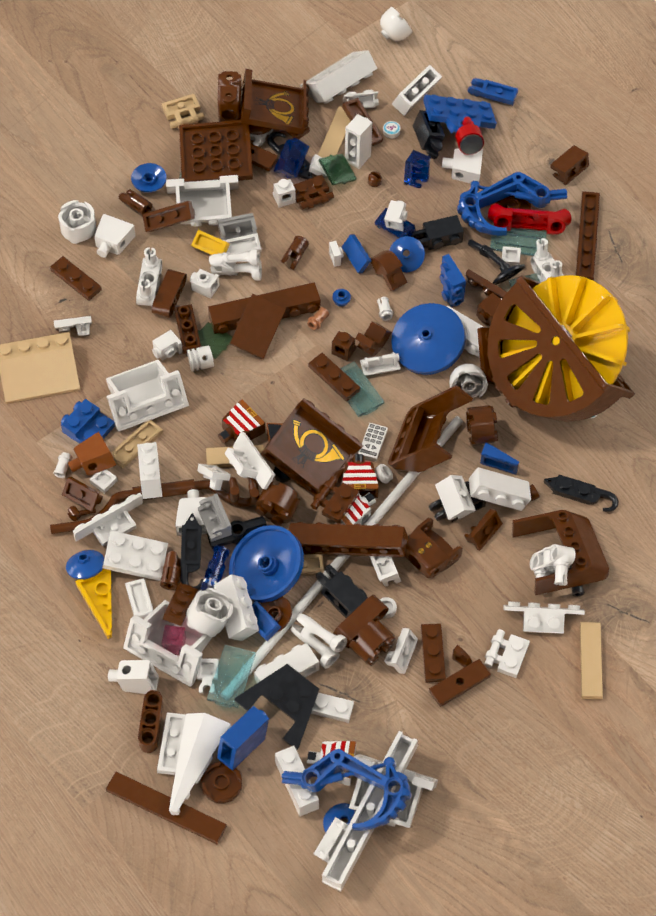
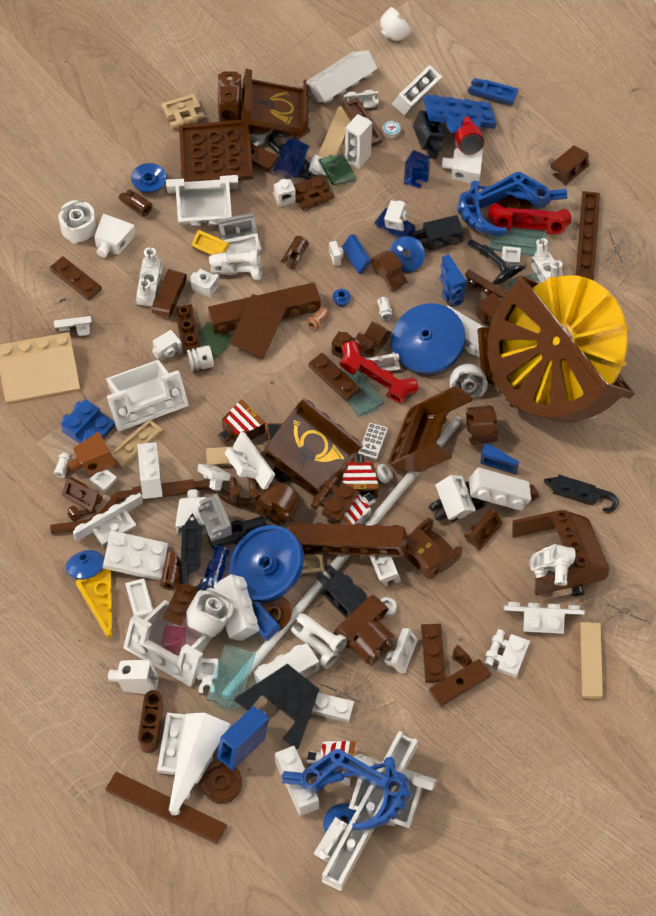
(168, 216): reddish brown hinge -> none
(374, 179): reddish brown hinge -> none
(397, 388): none -> red plate

